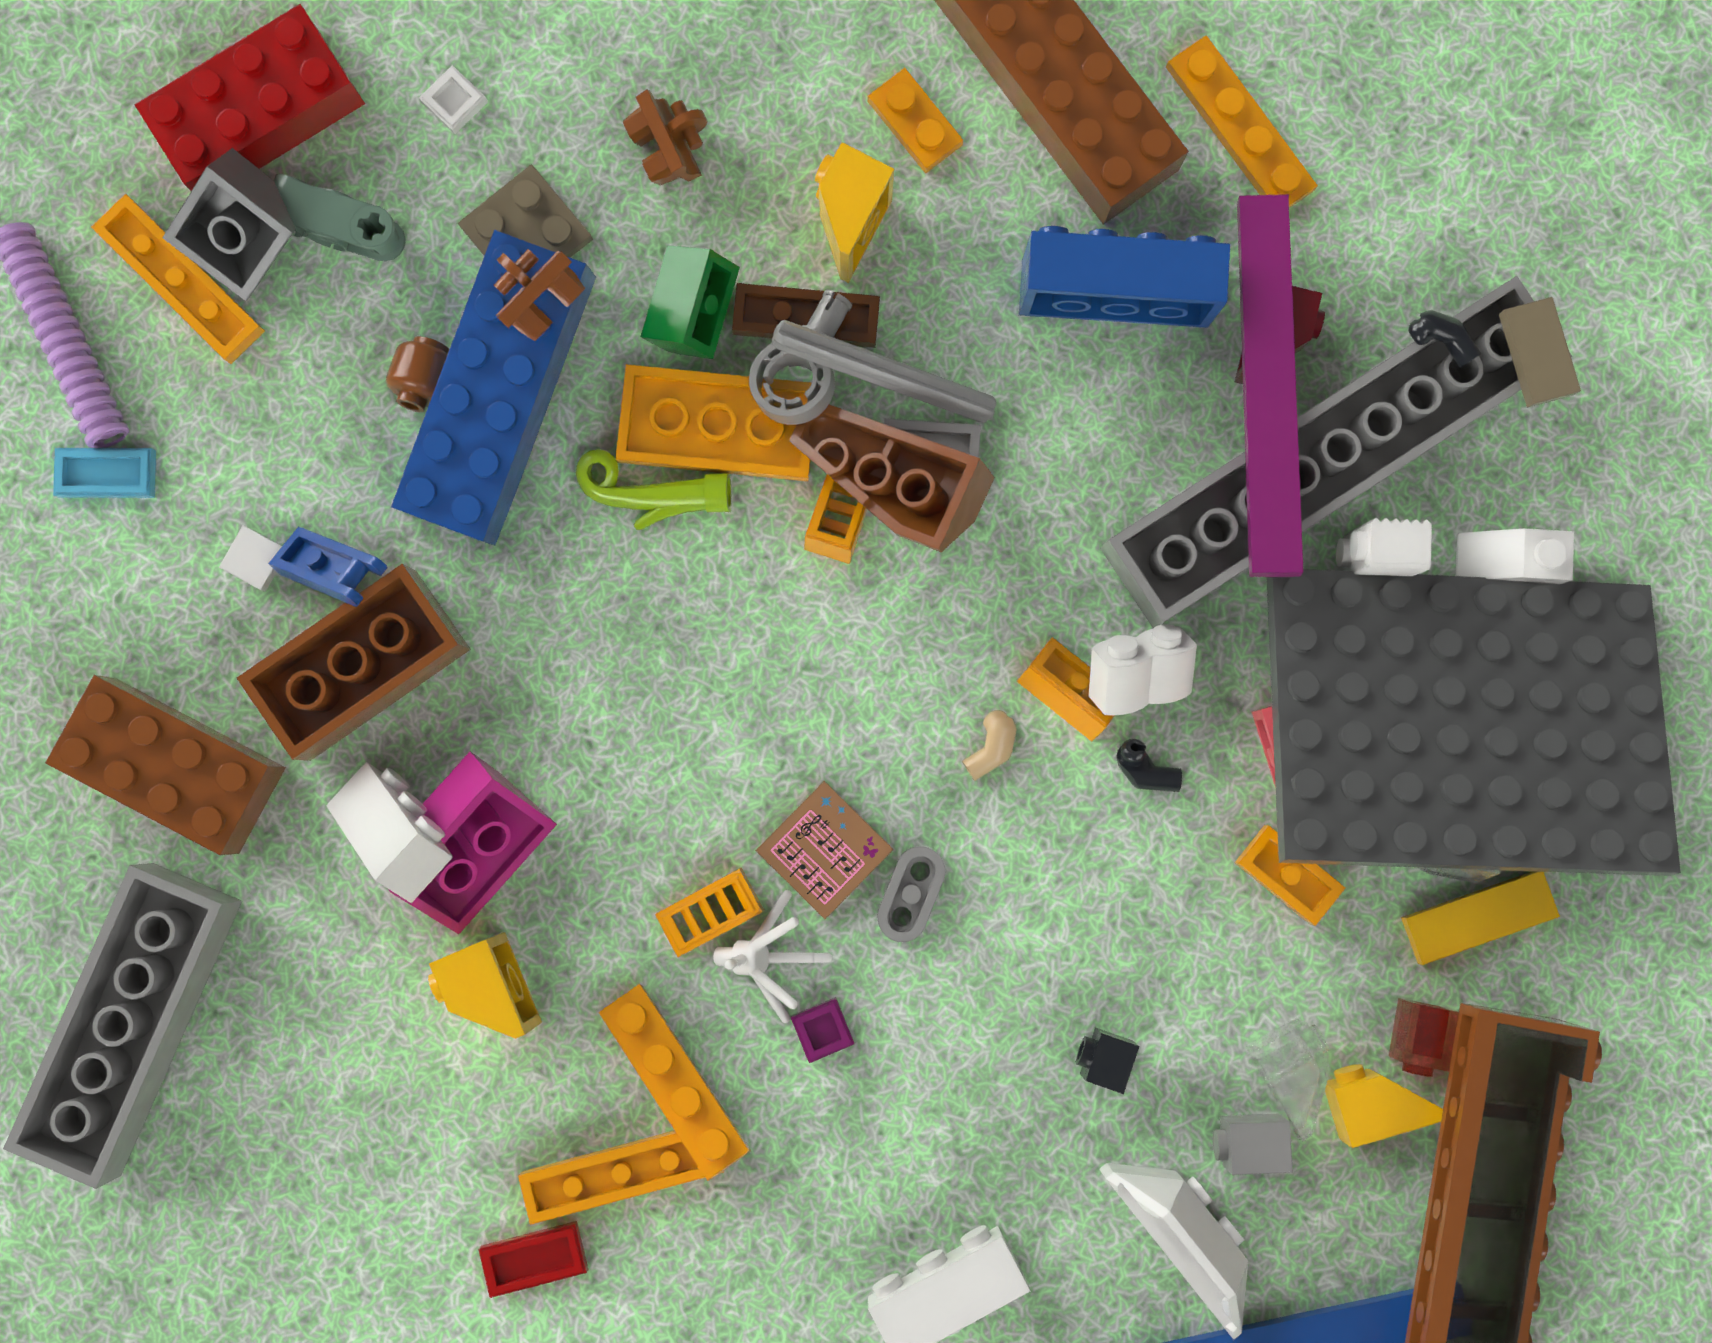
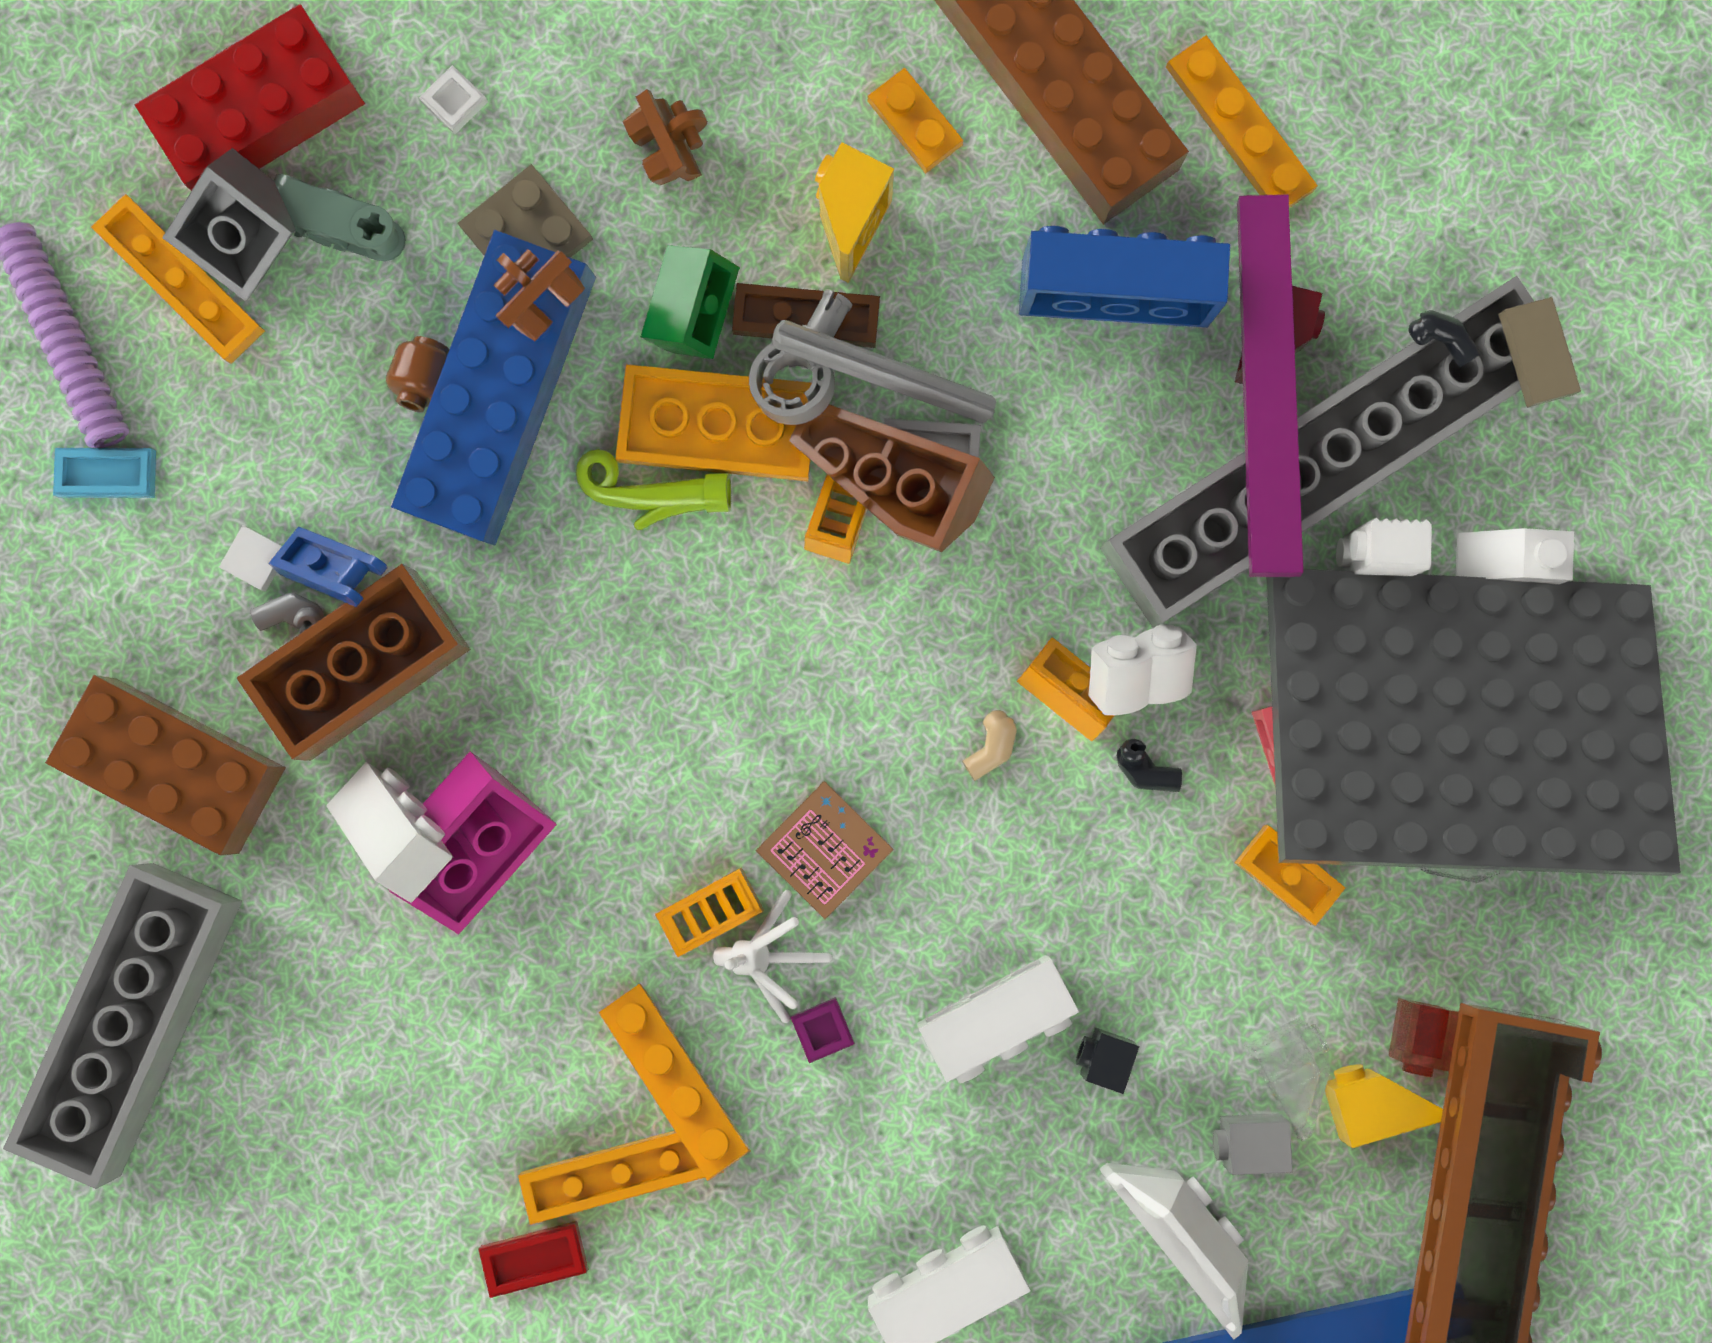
(289, 609): none -> light grey arm
(486, 987): yellow slope -> none
(911, 893): light grey plate -> none
(998, 1020): none -> white brick
(1480, 917): yellow tile -> none

